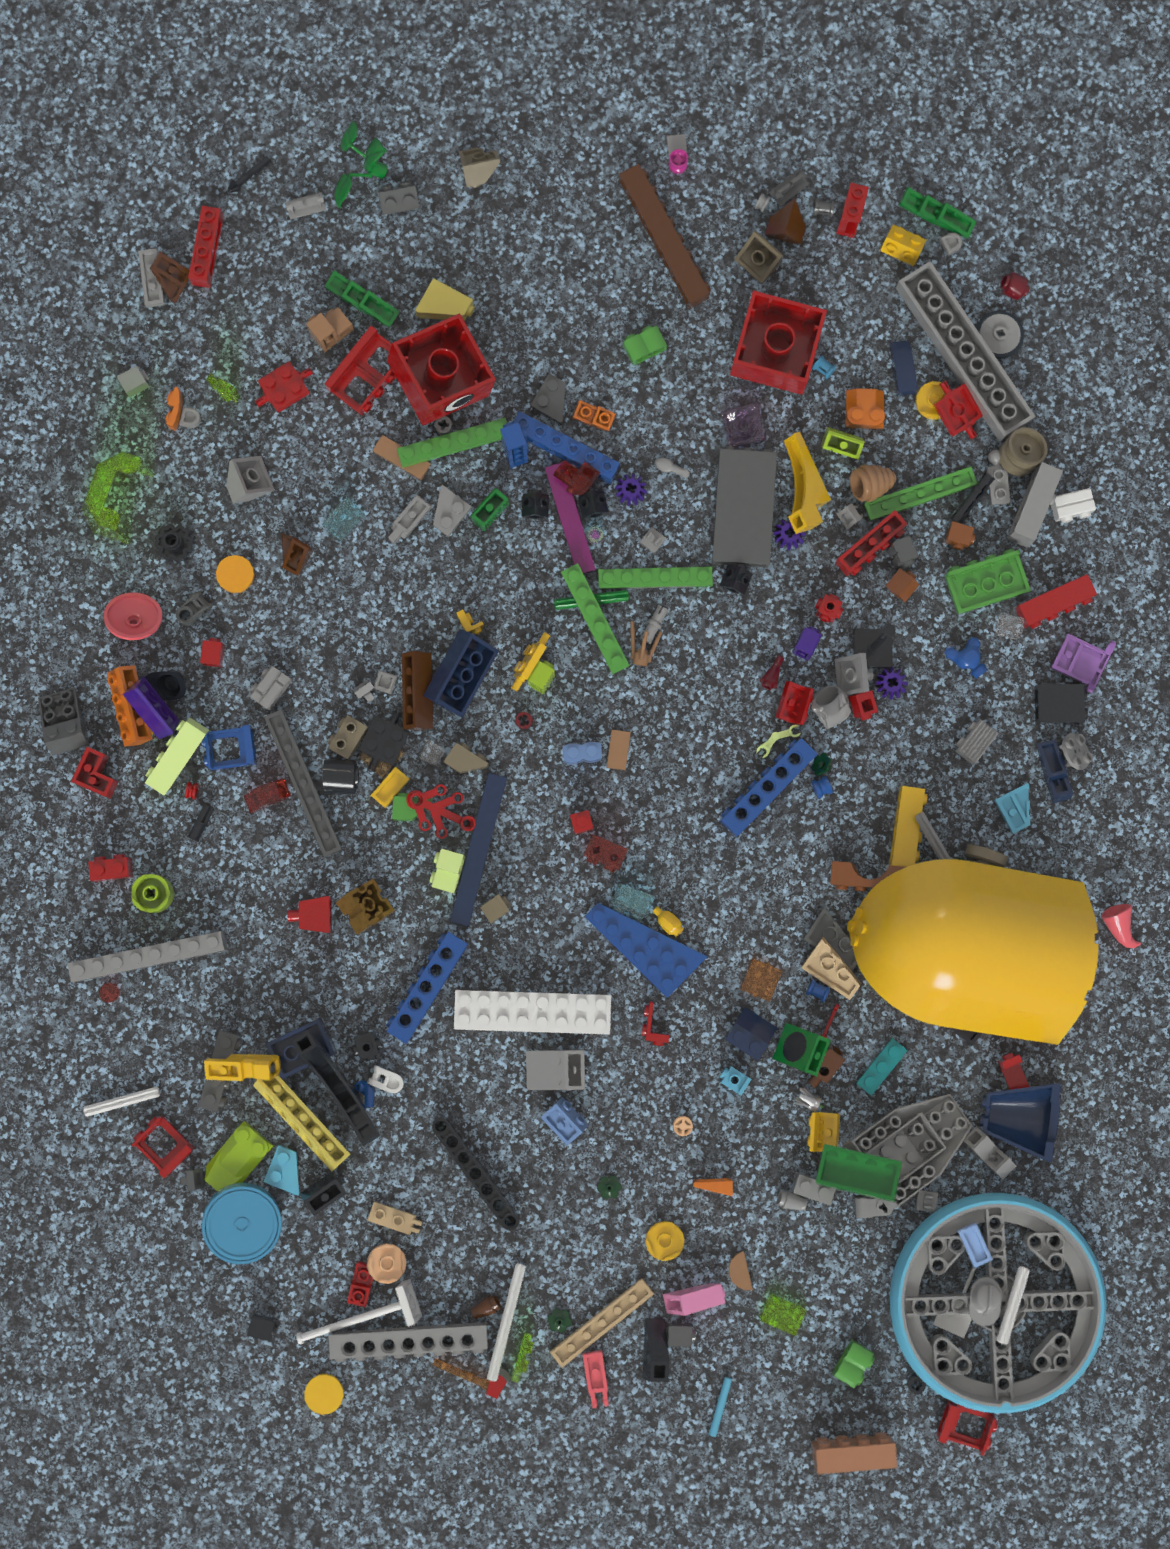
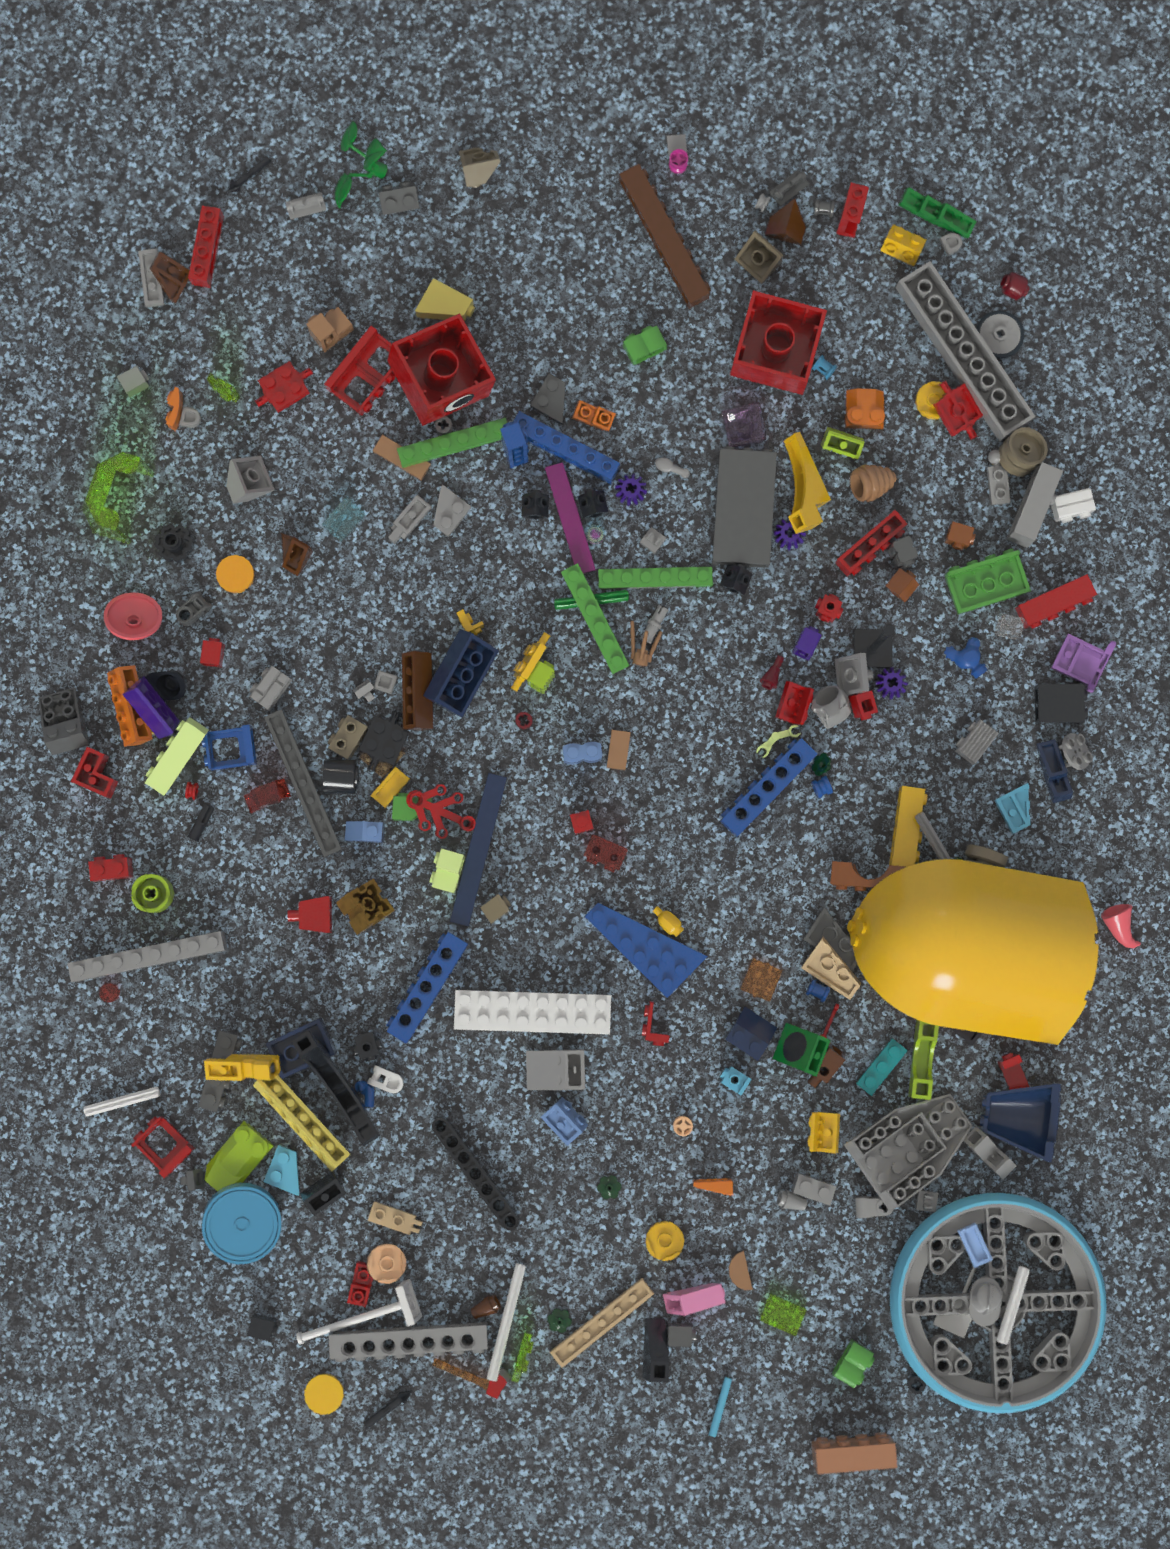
(361, 299): green slope -> none
(364, 831): none -> medium blue slope
(402, 1398): none -> black piece
(432, 753): clear panel -> none
(465, 761): dark tan slope -> none
(489, 509): green brick -> none
(577, 479): clear red brick -> none
(595, 1376): coral hinge -> none
(632, 901): clear light blue brick -> none
(808, 1099): flat silver piece -> none
(849, 516): light grey tile -> none
(859, 1173): green slope -> none
(903, 368): dark blue slope -> none
(920, 493): bright green plate -> none
(922, 1057): none -> lime arch
(948, 1423): red window -> none
(970, 501): black pin -> none

